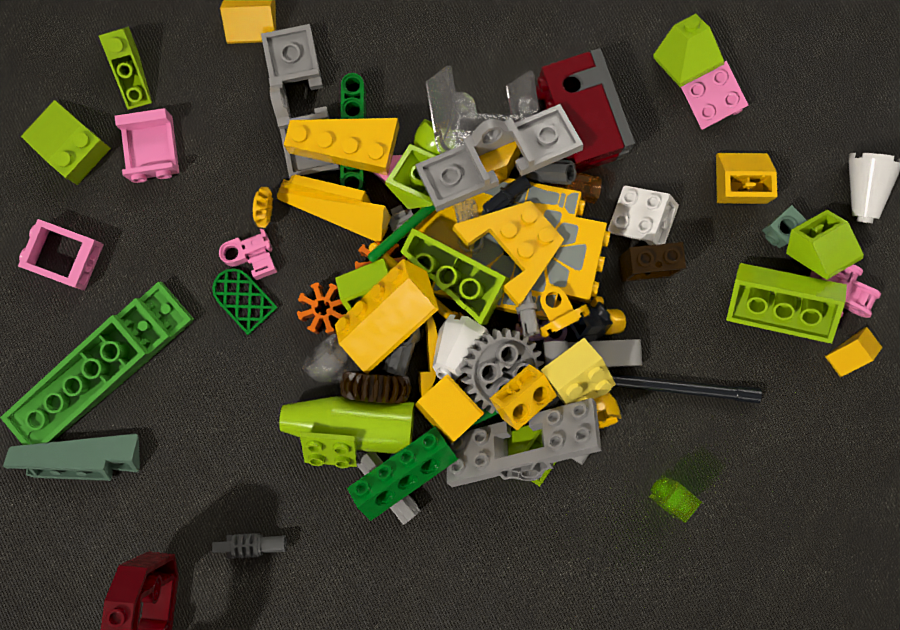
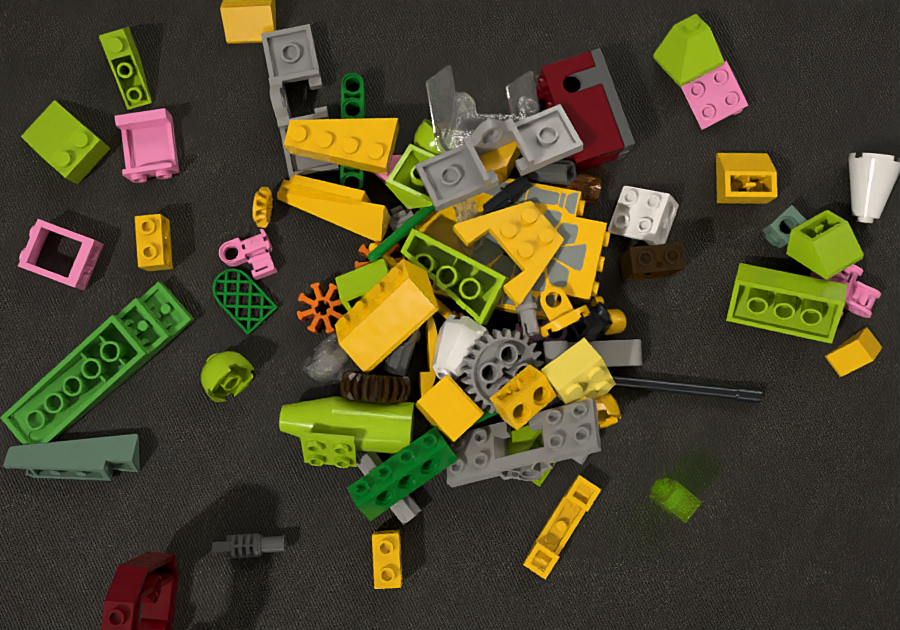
(153, 242): none -> yellow brick
(225, 374): none -> lime cylinder
(387, 559): none -> yellow brick
(560, 526): none -> yellow slope

